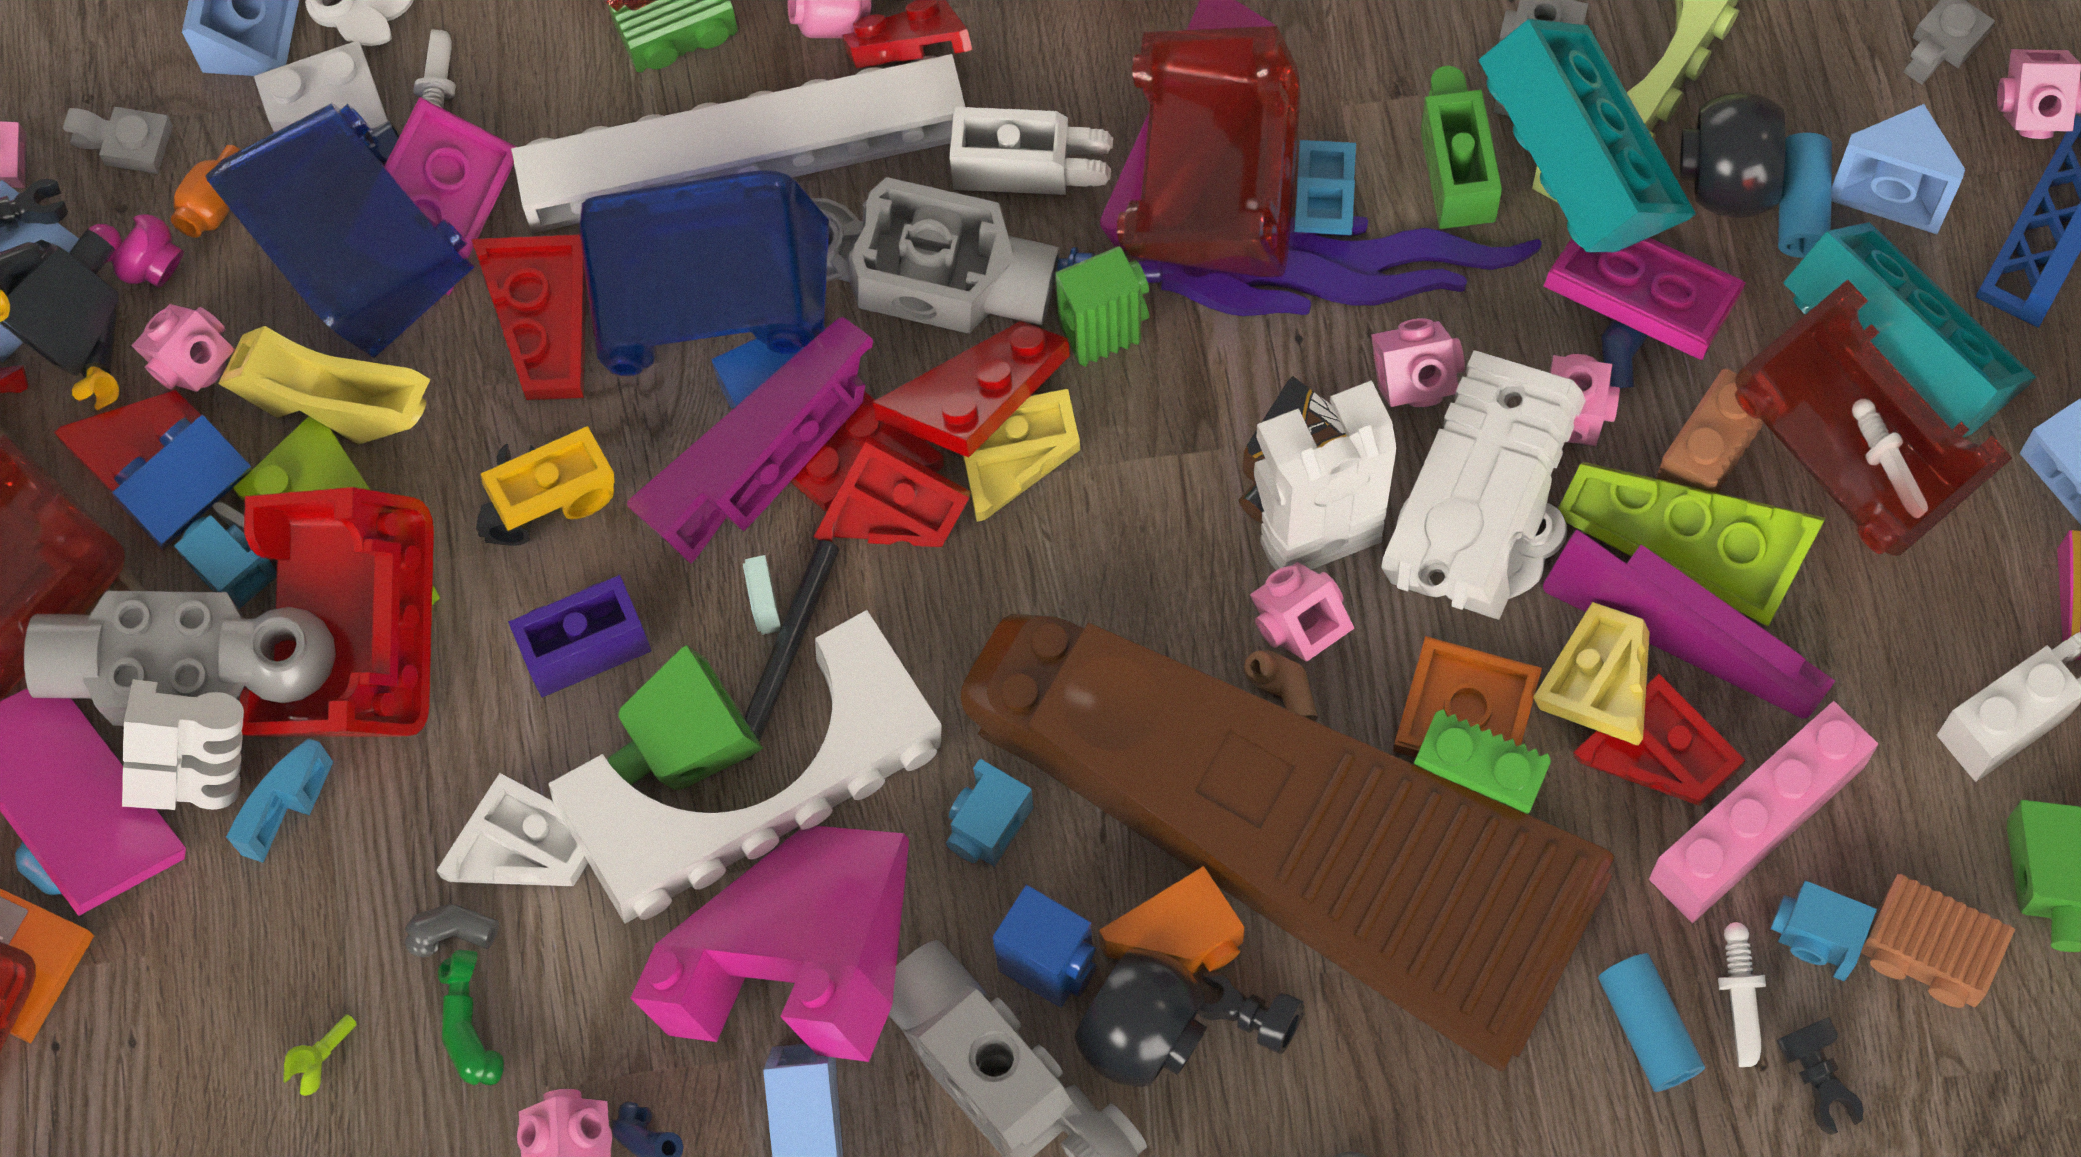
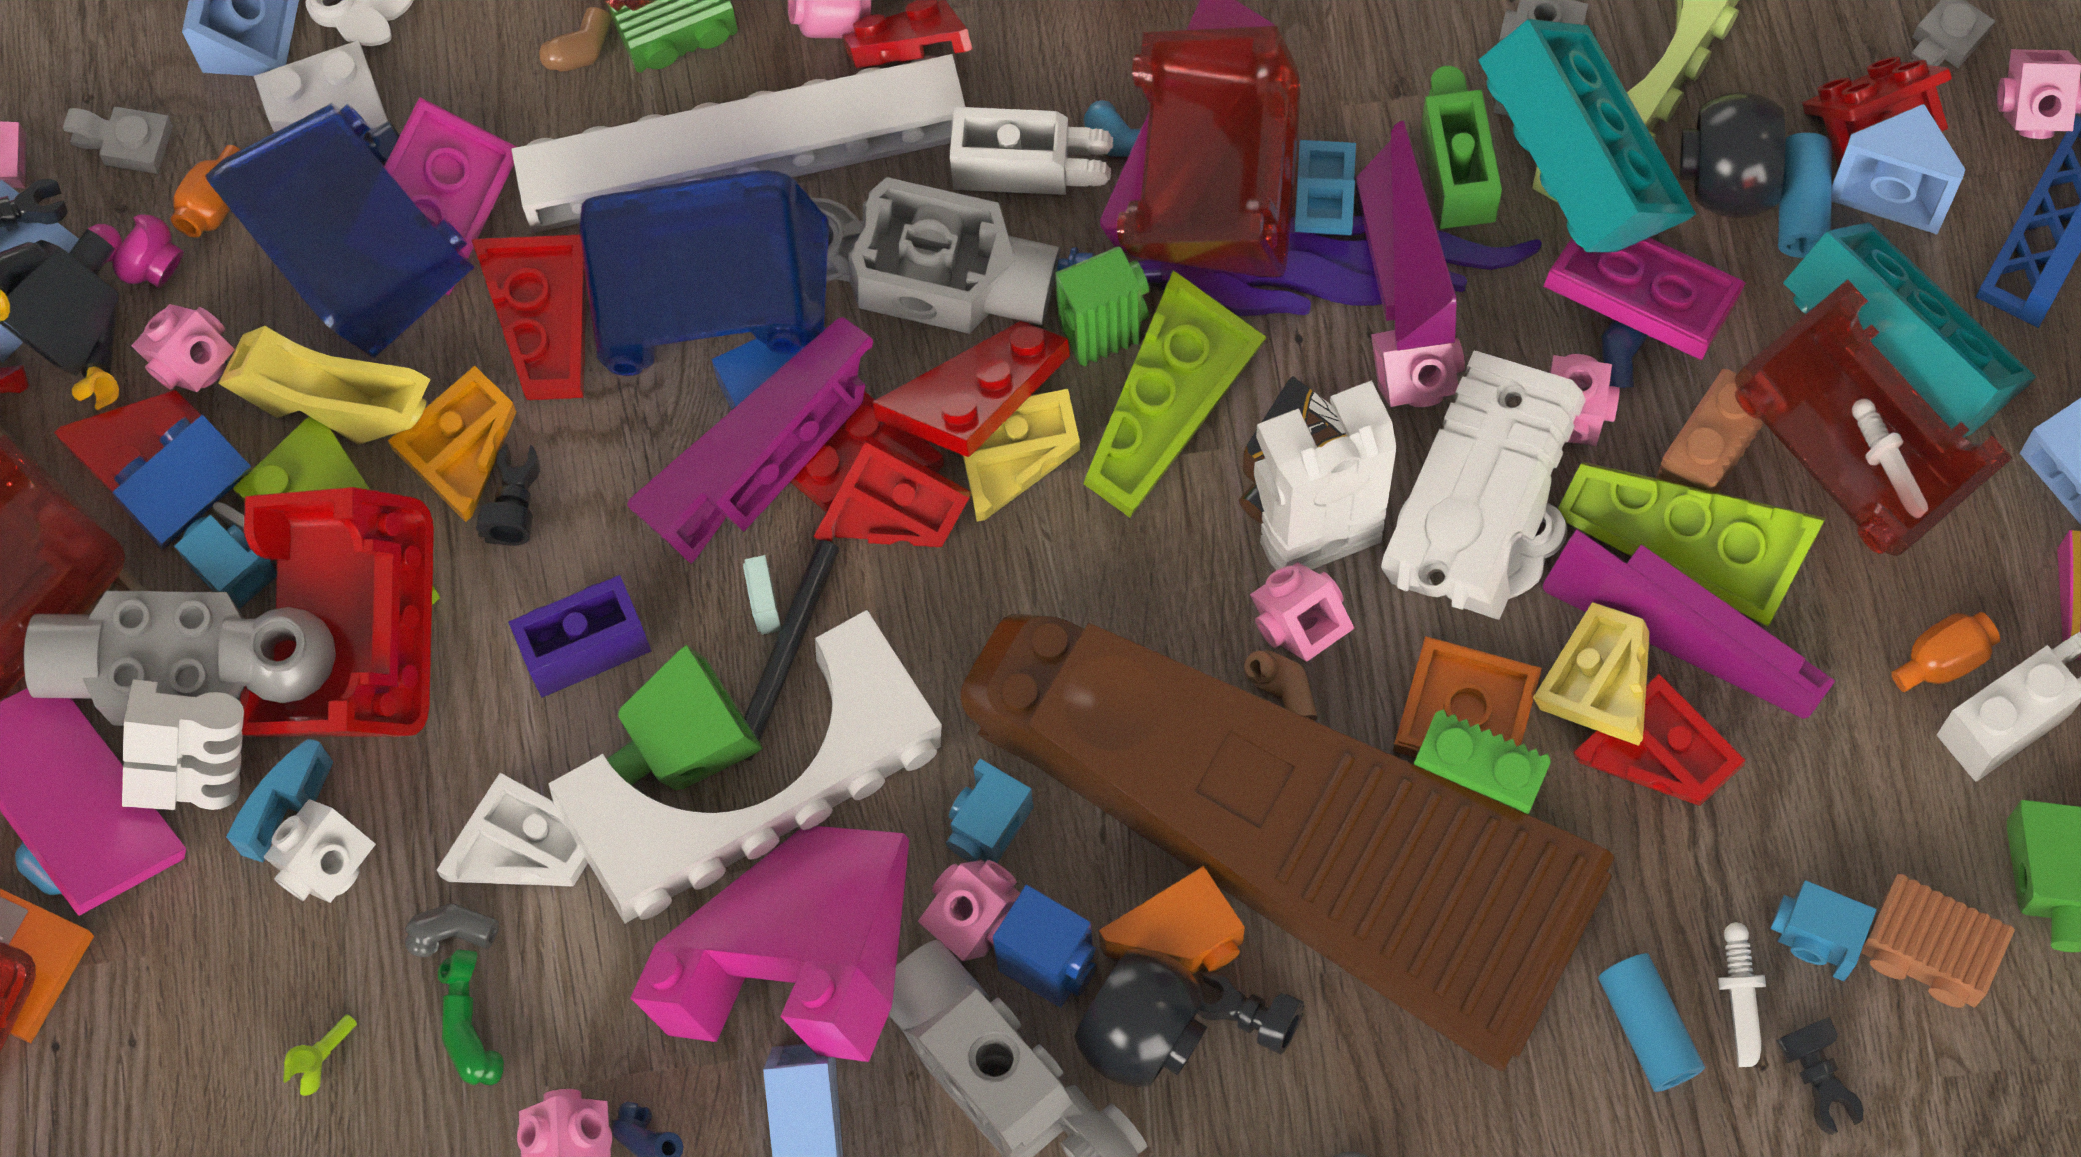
(317, 852): none -> white brick
(435, 85): white piece -> none
(458, 440): none -> light orange wing
(557, 475): yellow plate -> none
(578, 47): none -> medium nougat arm
(970, 906): none -> bright pink brick
(1104, 116): none -> dark azure arm
(1175, 383): none -> lime wing
(1406, 247): none -> magenta wedge
(1762, 811): bright pink brick -> none
(1880, 95): none -> red bracket
(1948, 651): none -> orange plant

